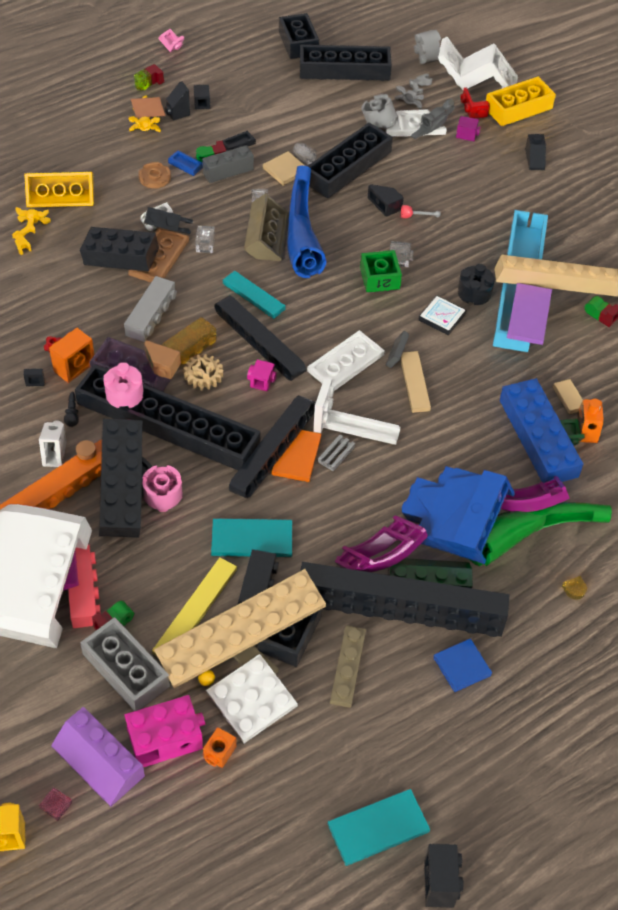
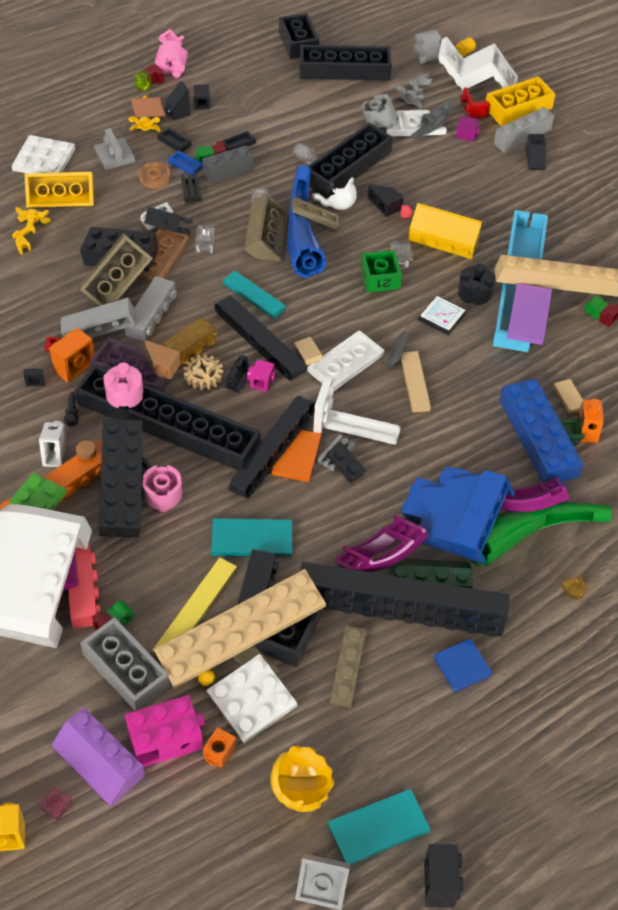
(39, 493): none -> bright green plate
(43, 155): none -> white plate
(101, 319): none -> light grey brick
(113, 151): none -> light grey bracket
(115, 271): none -> dark tan slope
(171, 58): none -> bright pink brick
(174, 140): none -> black tile
(189, 180): none -> pearl dark grey tile
(237, 374): none -> black hinge
(283, 168): tan tile -> none
(301, 779): none -> yellow piece
(308, 351): none -> tan tile
(315, 213): none -> dark tan tile
(322, 881): none -> light grey bracket
(341, 200): none -> white piece
(345, 462): none -> black plate
(445, 231): none -> yellow slope
(466, 46): none -> yellow brick
(517, 131): none -> light grey brick

